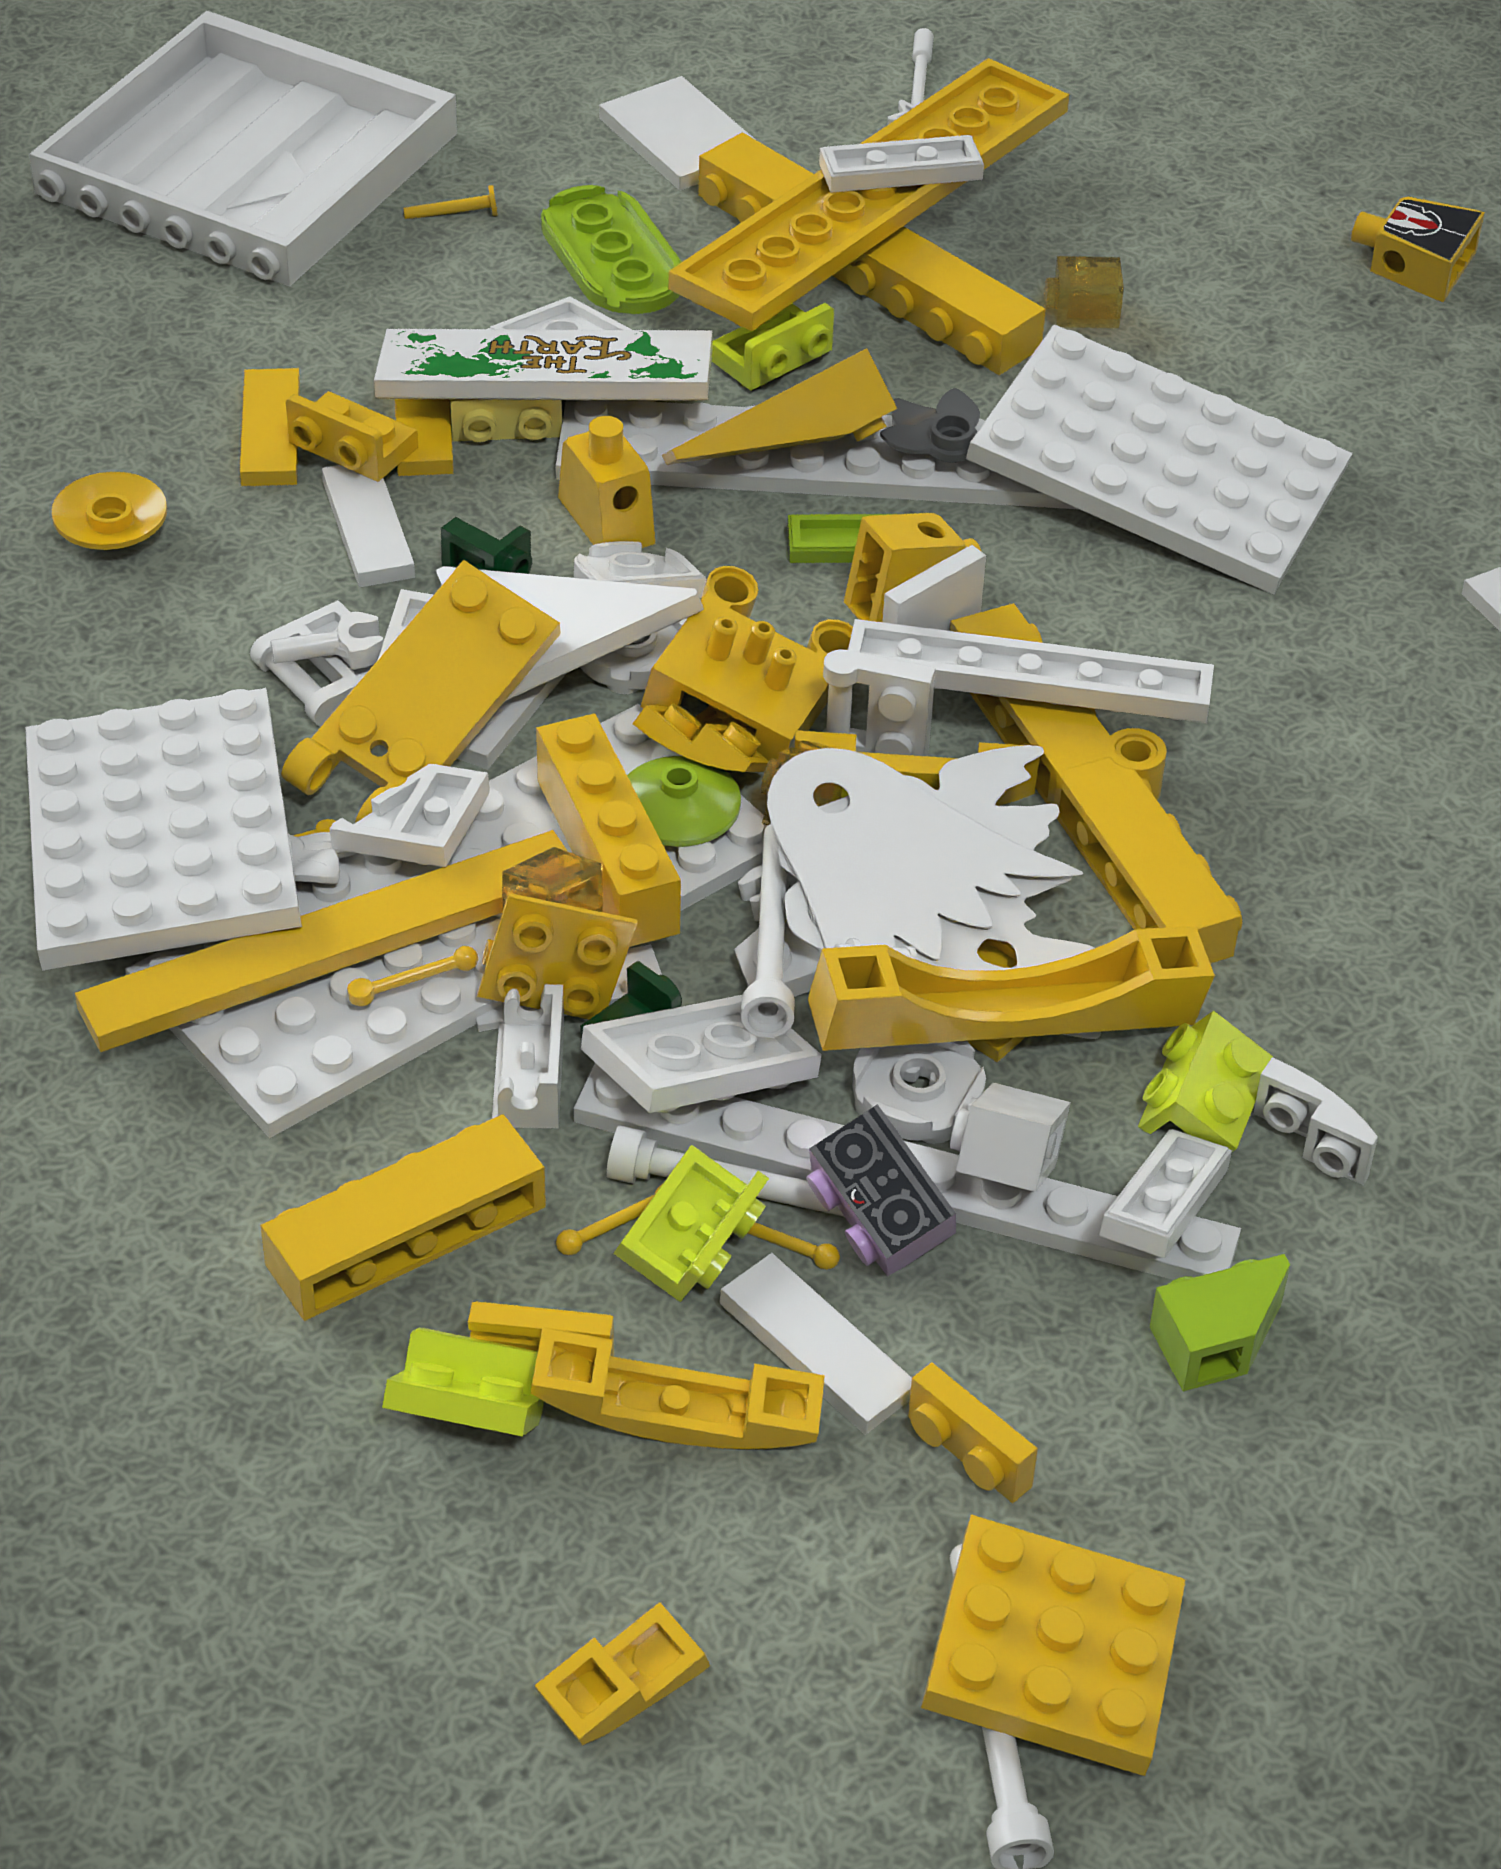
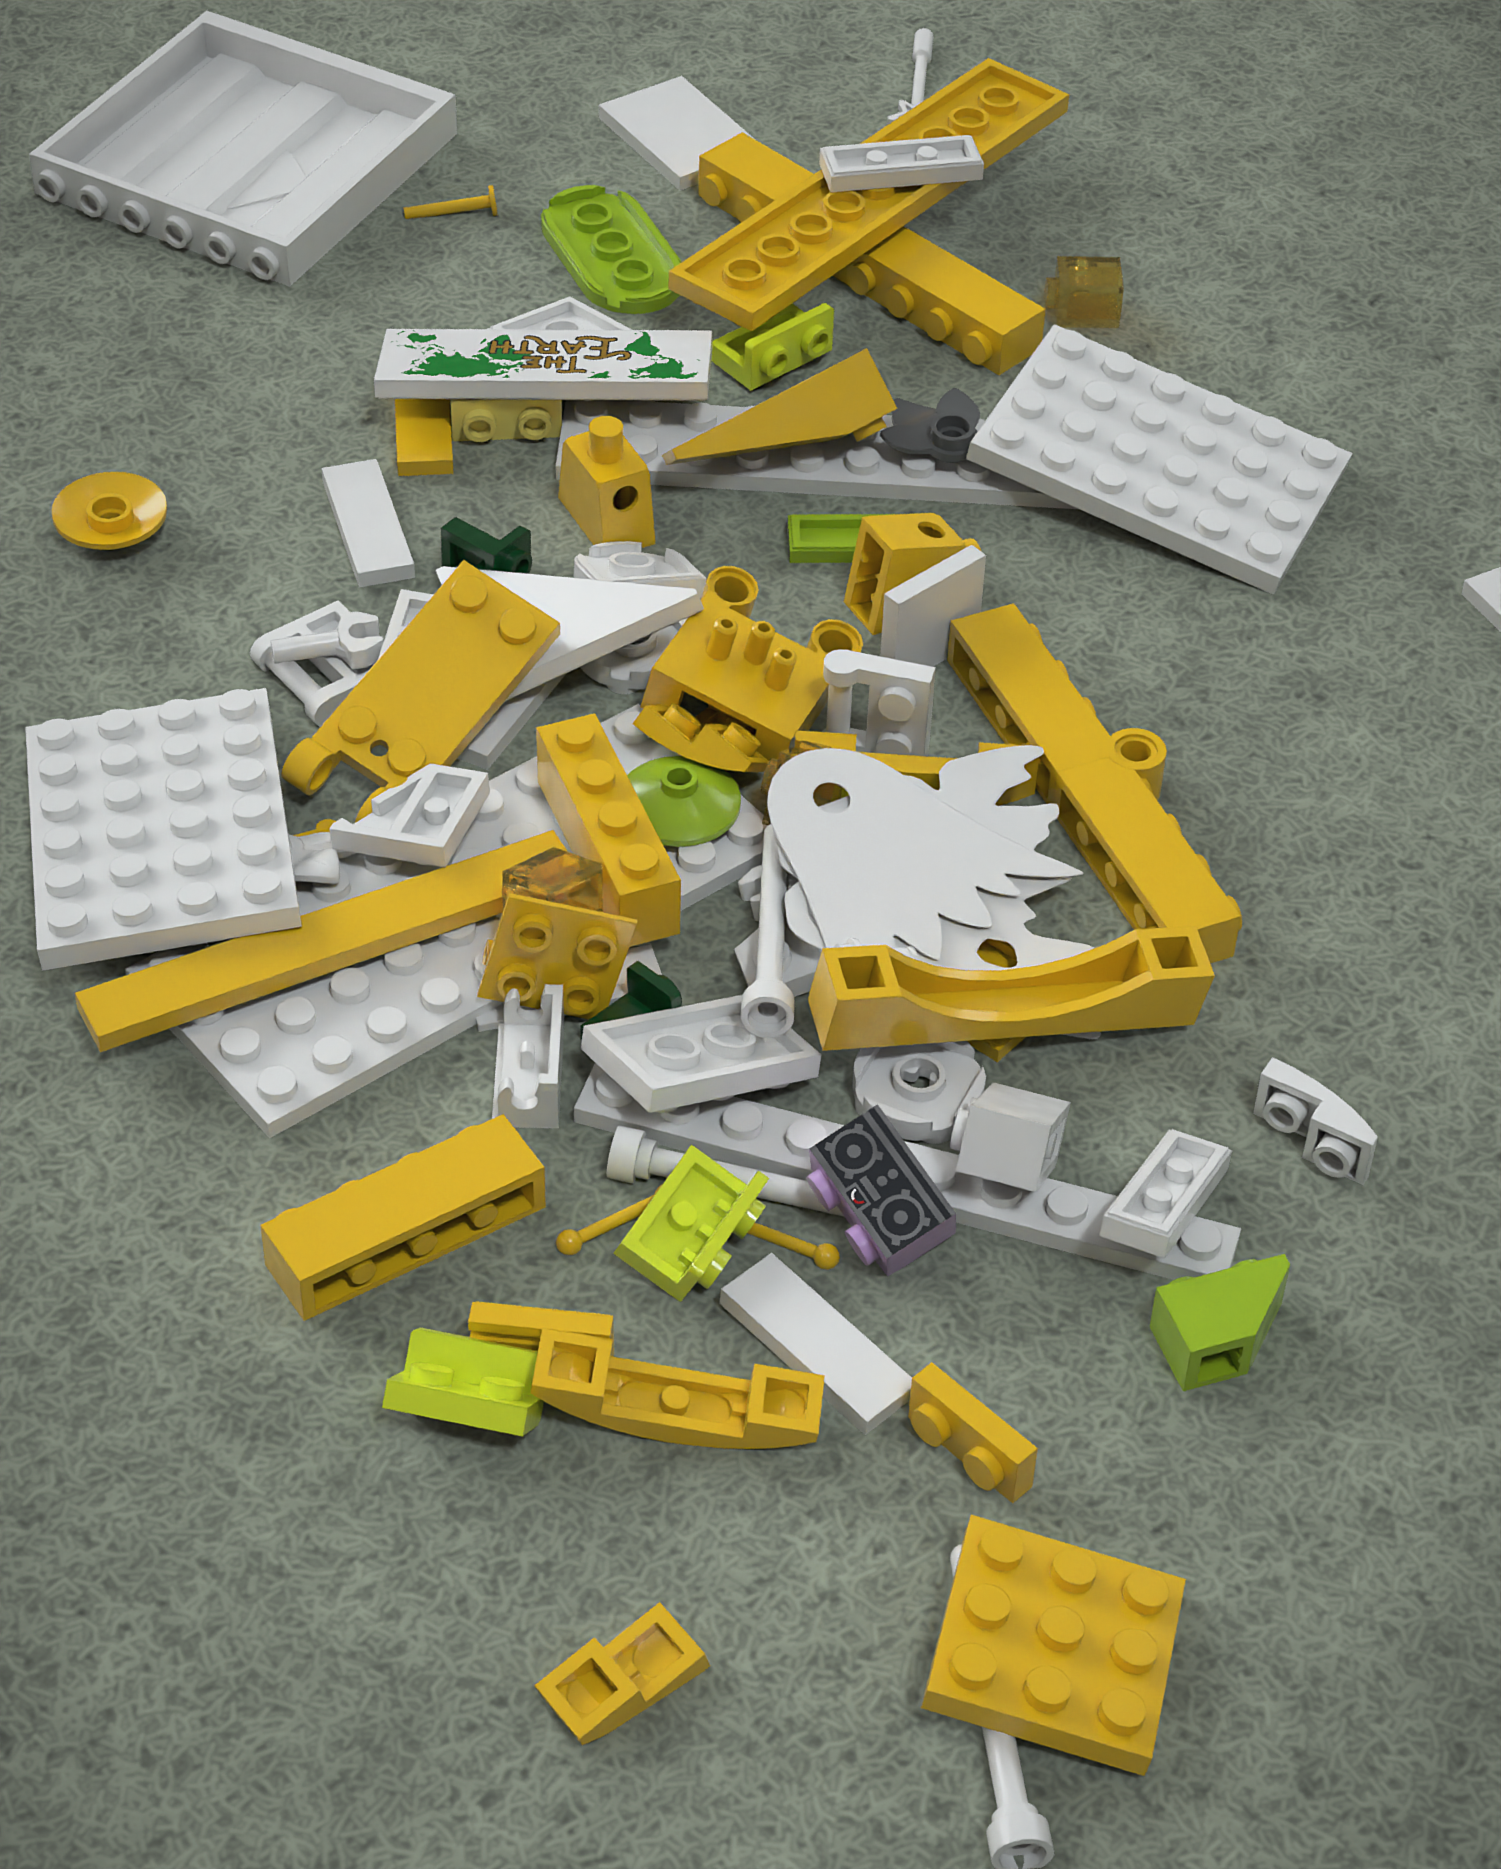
(265, 445): yellow tile -> none
(349, 434): yellow bracket -> none
(362, 991): yellow hinge -> none
(1045, 670): white plate -> none
(1206, 1082): neon yellow bracket -> none
(1421, 244): yellow torso -> none

